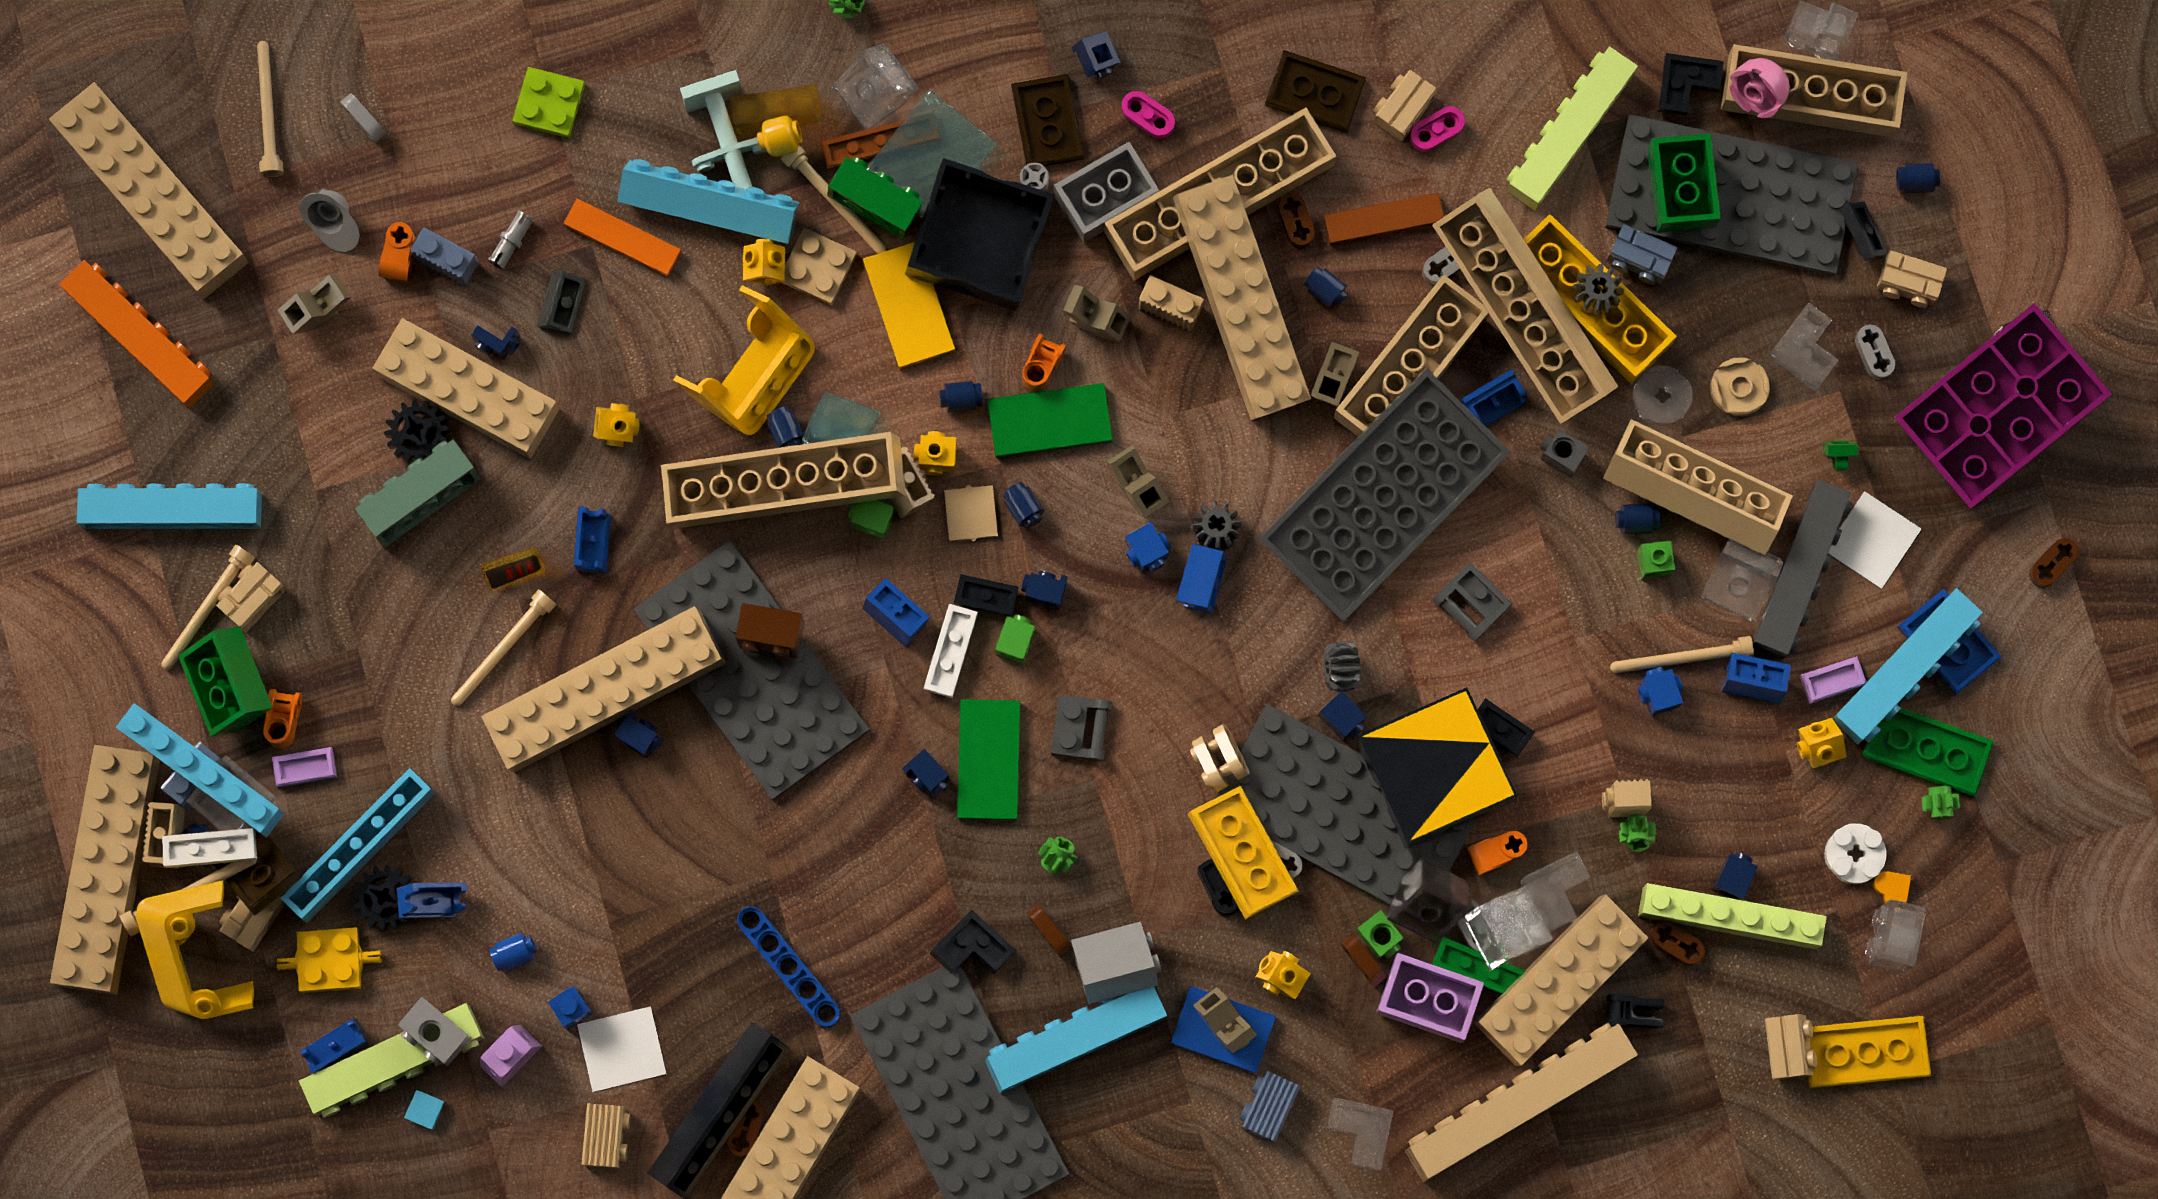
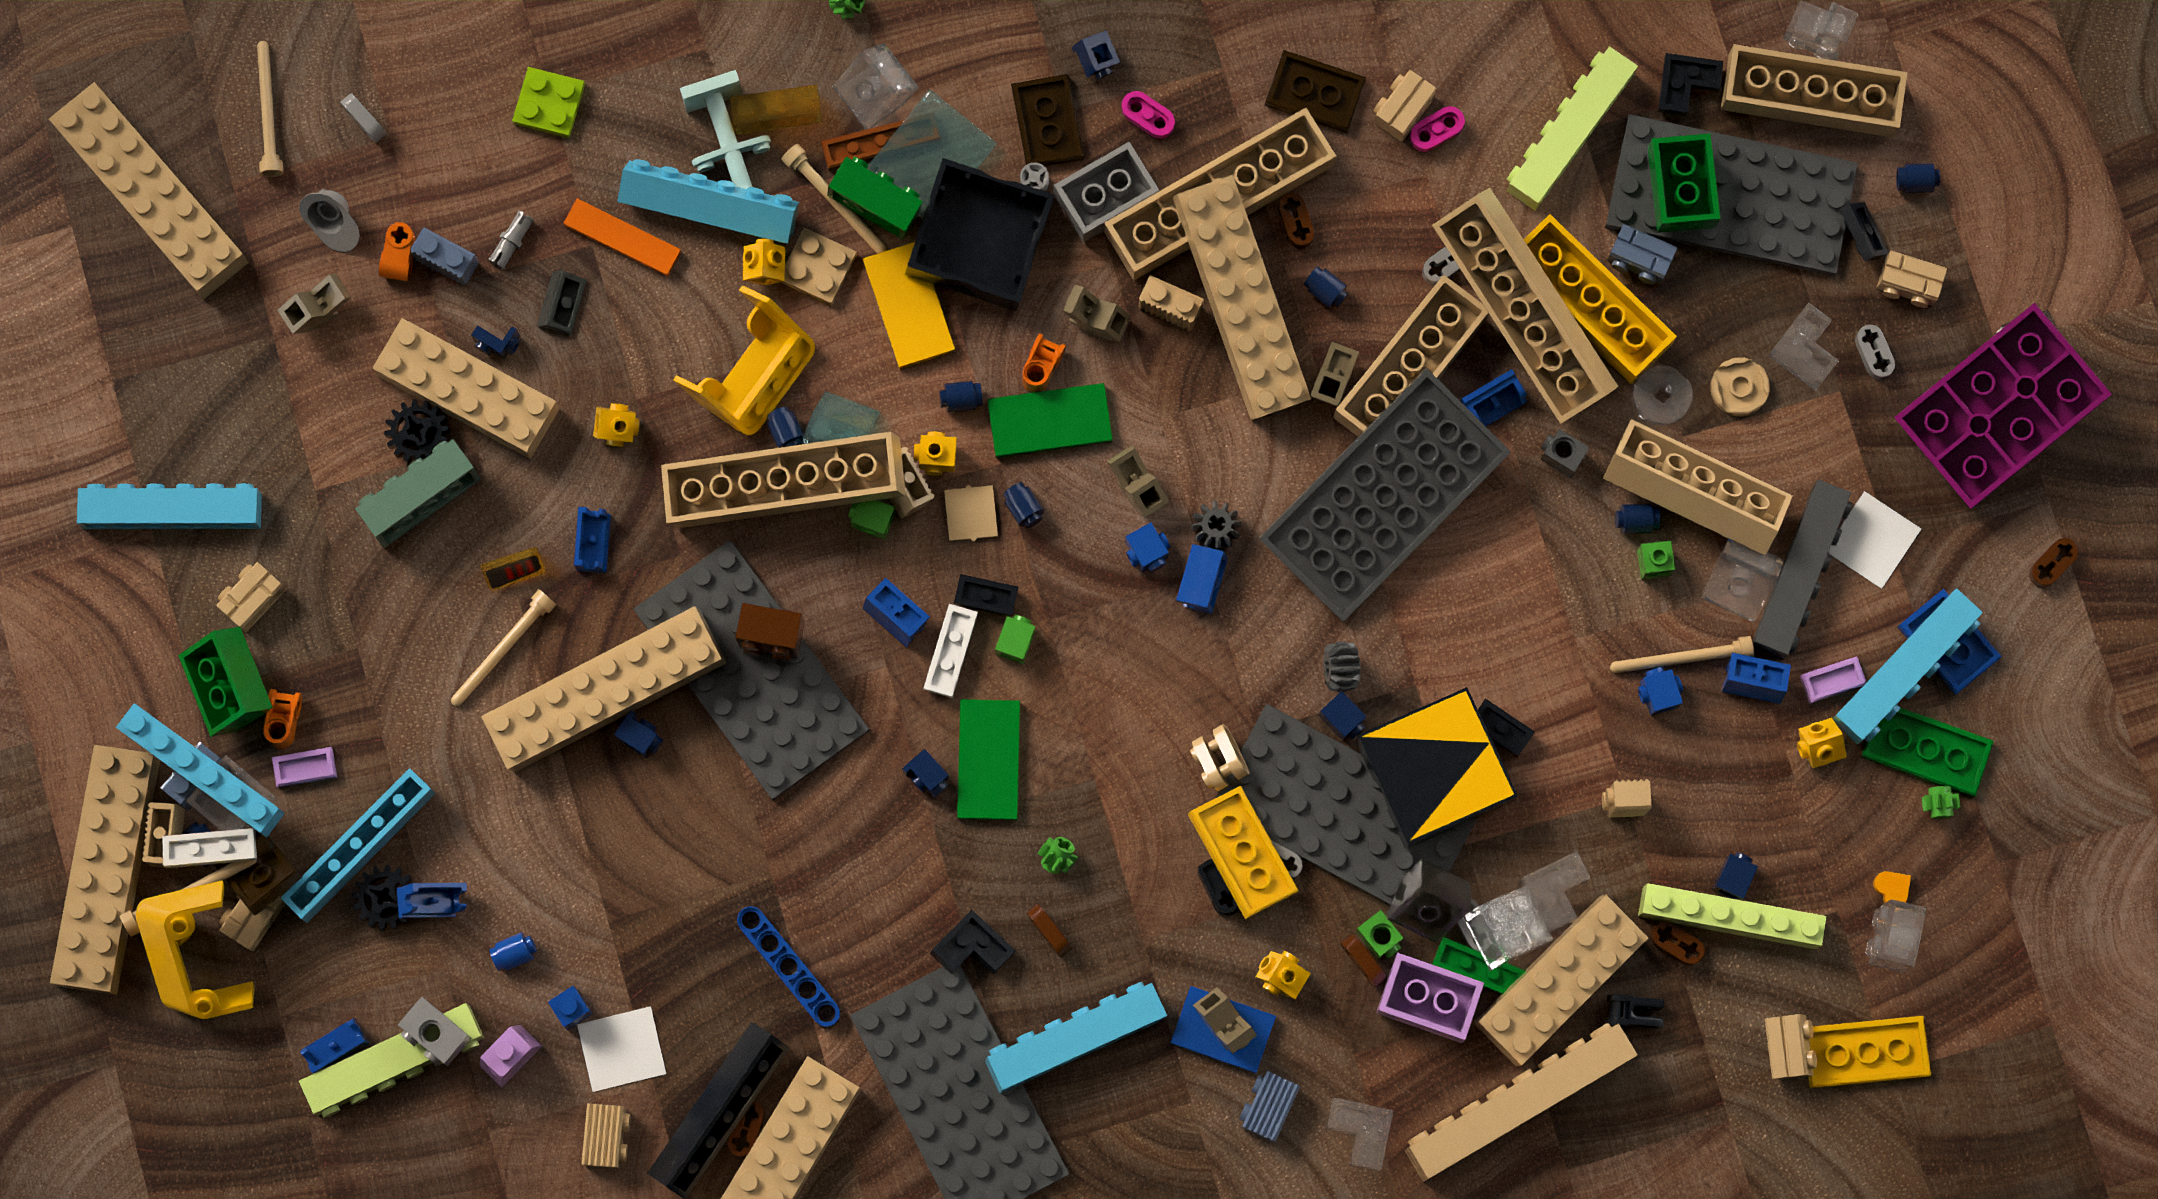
(137, 334): orange brick -> none
(238, 560): tan piece -> none
(329, 960): yellow plate -> none
(424, 1110): medium azure tile -> none
(780, 136): yellow head -> none
(1044, 589): dark blue brick -> none
(1071, 725): dark grey plate -> none
(1116, 962): light grey brick -> none
(1383, 218): dark orange tile -> none
(1478, 594): dark grey plate -> none
(1493, 854): orange piece -> none
(1606, 297): dark grey gear -> none
(1637, 832): bright green gear -> none
(1760, 87): bright pink cylinder -> none
(1840, 451): green tile -> none
(1844, 840): white plate -> none

